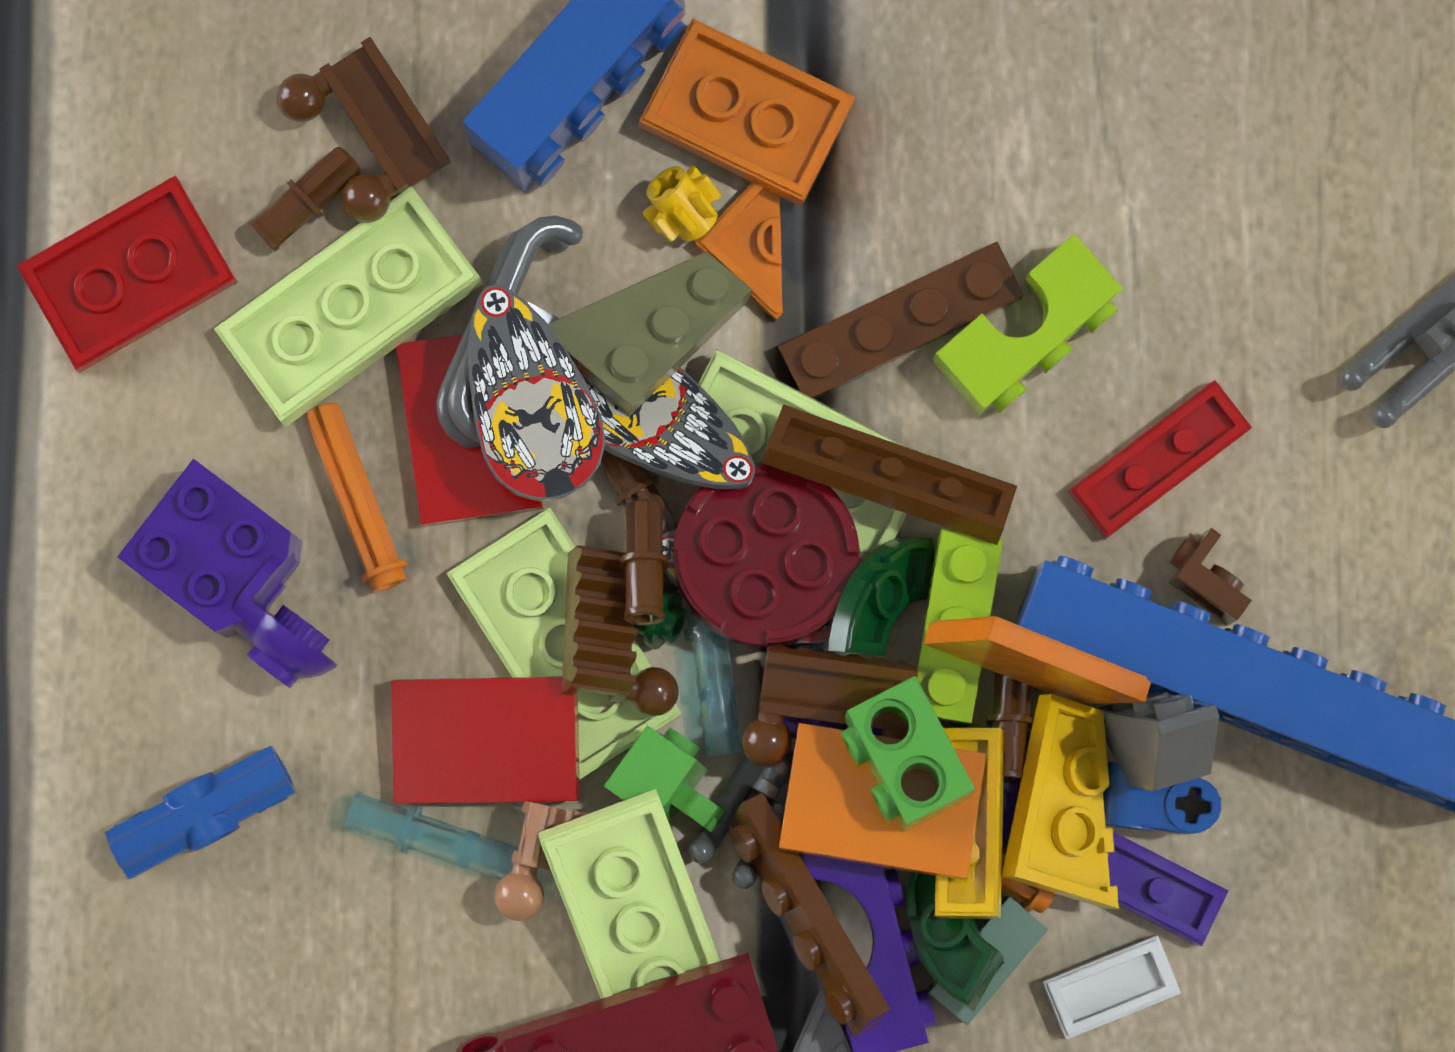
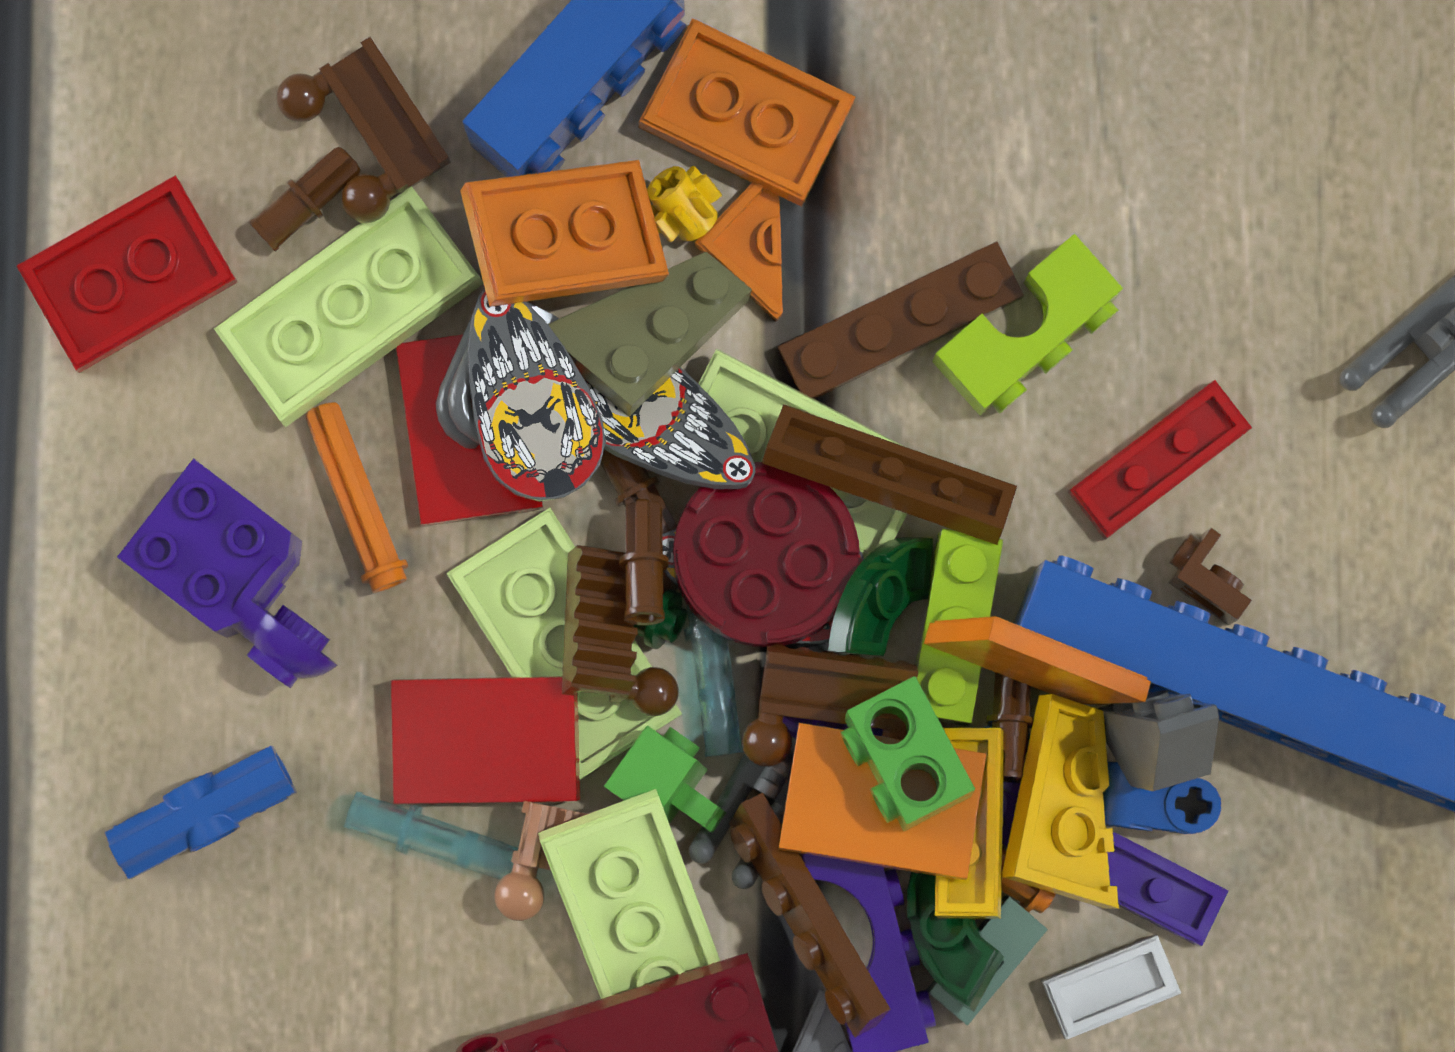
(564, 232): none -> orange tile

